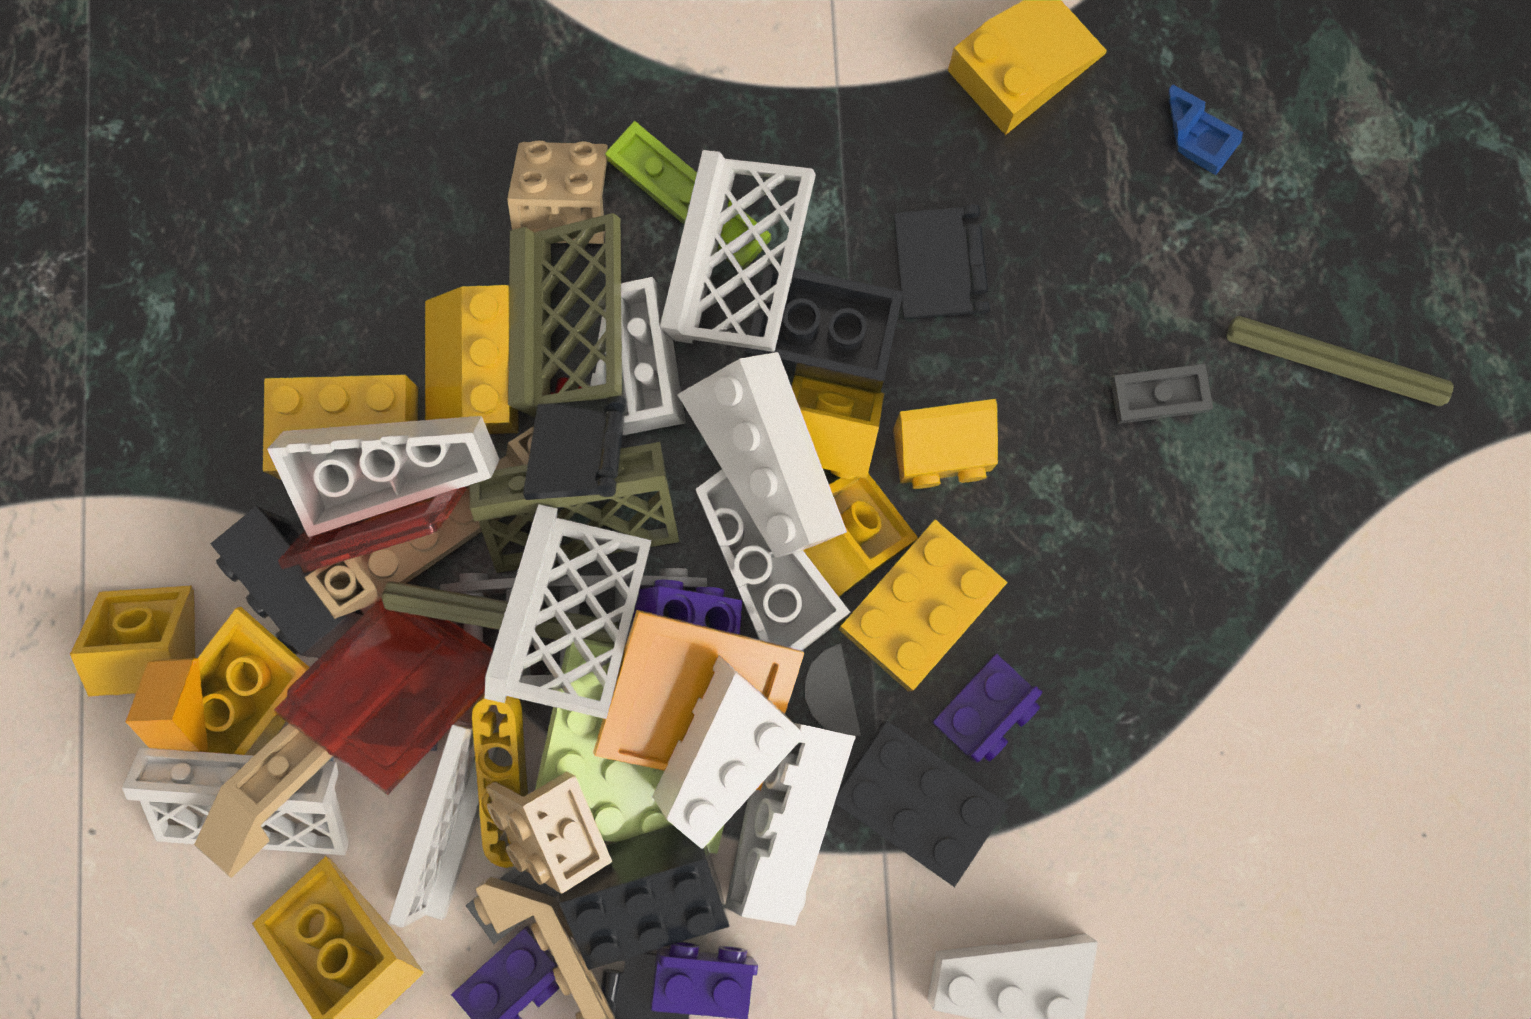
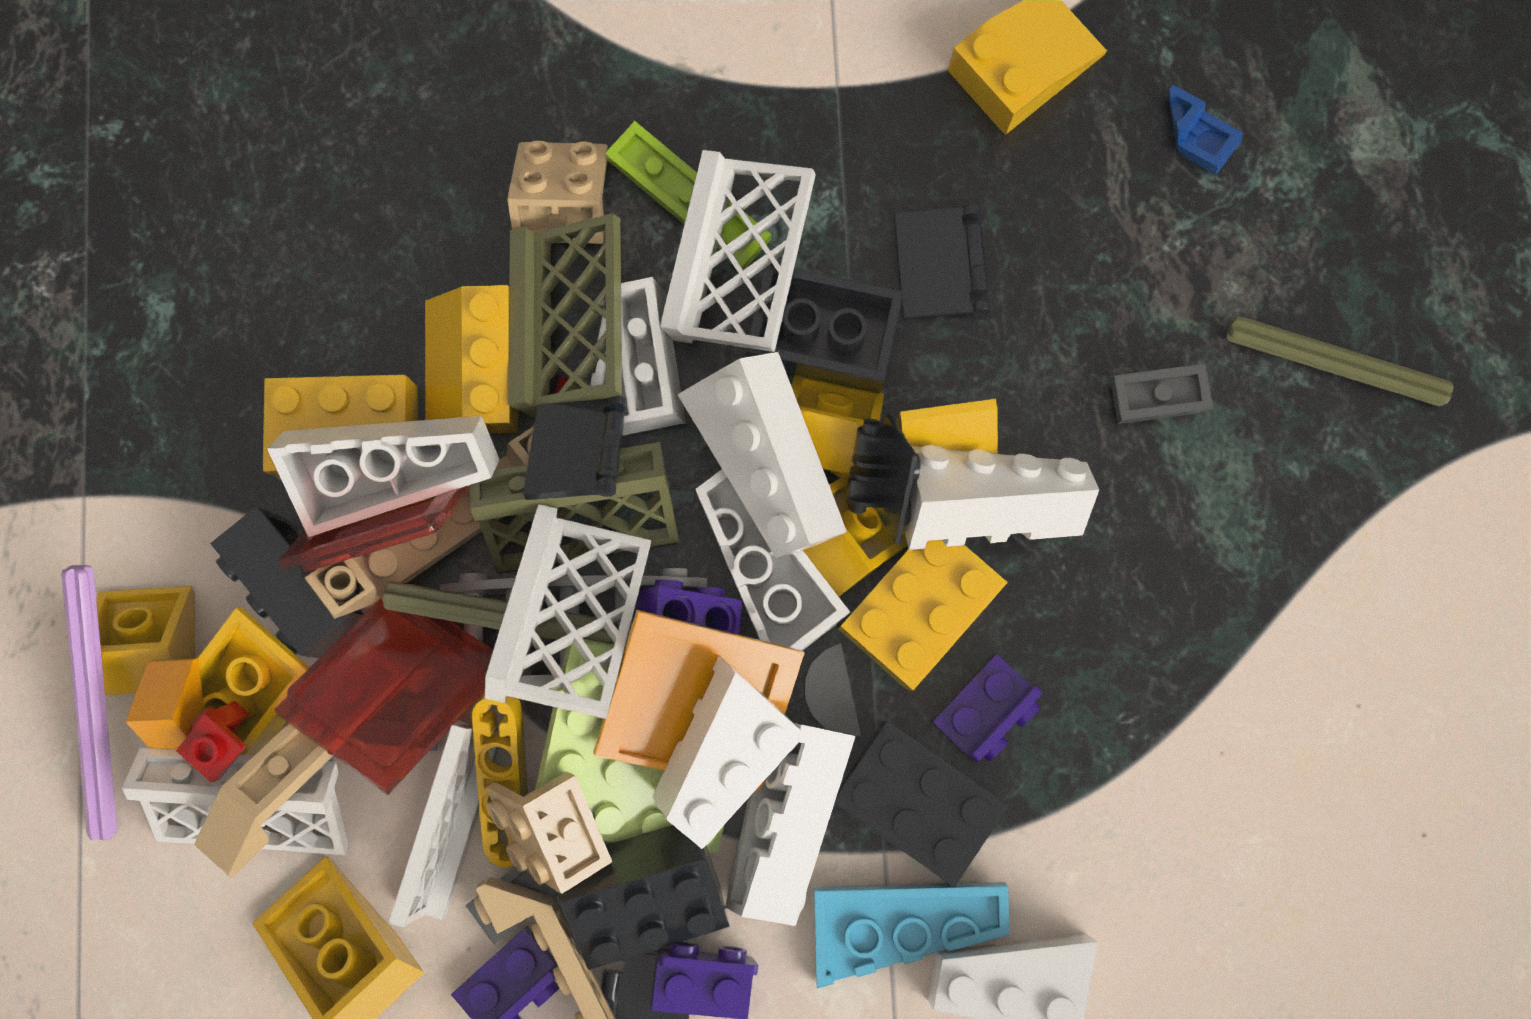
(89, 701): none -> lavender axle
(212, 742): none -> red bracket
(883, 474): none -> black hinge
(894, 924): none -> medium azure wing
(997, 497): none -> white wedge

